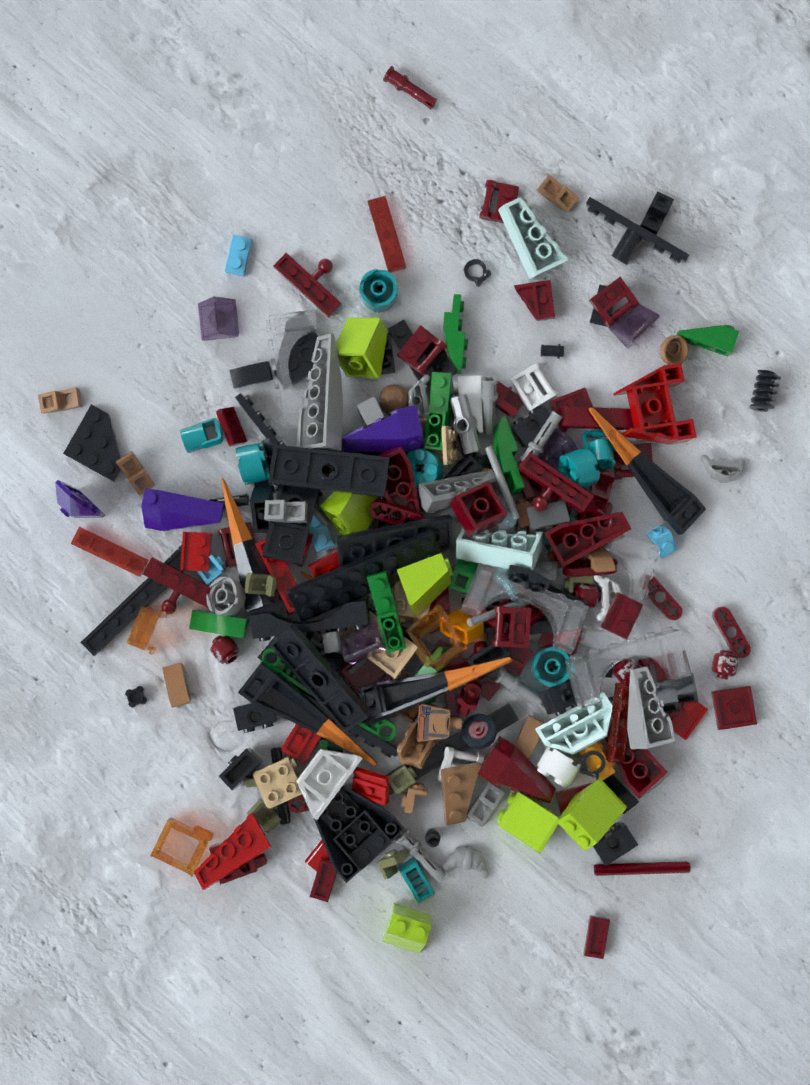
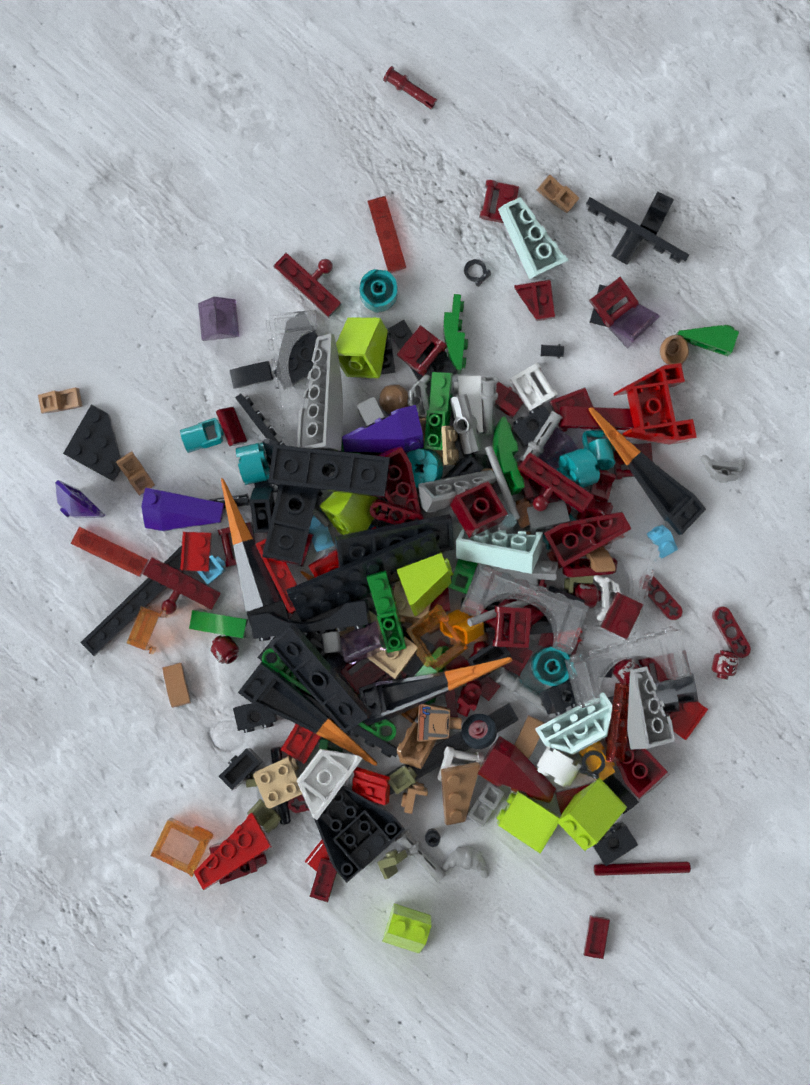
(131, 696): black plate -> none
(226, 596): light grey cylinder -> none
(238, 255): medium azure plate -> none
(260, 584): olive bracket -> none
(285, 511): light grey slope -> none
(408, 870): teal slope -> none
(500, 577): clear light blue bar -> none
(532, 579): black slope -> none
(734, 707): dark red plate -> none
(764, 390): black piece -> none

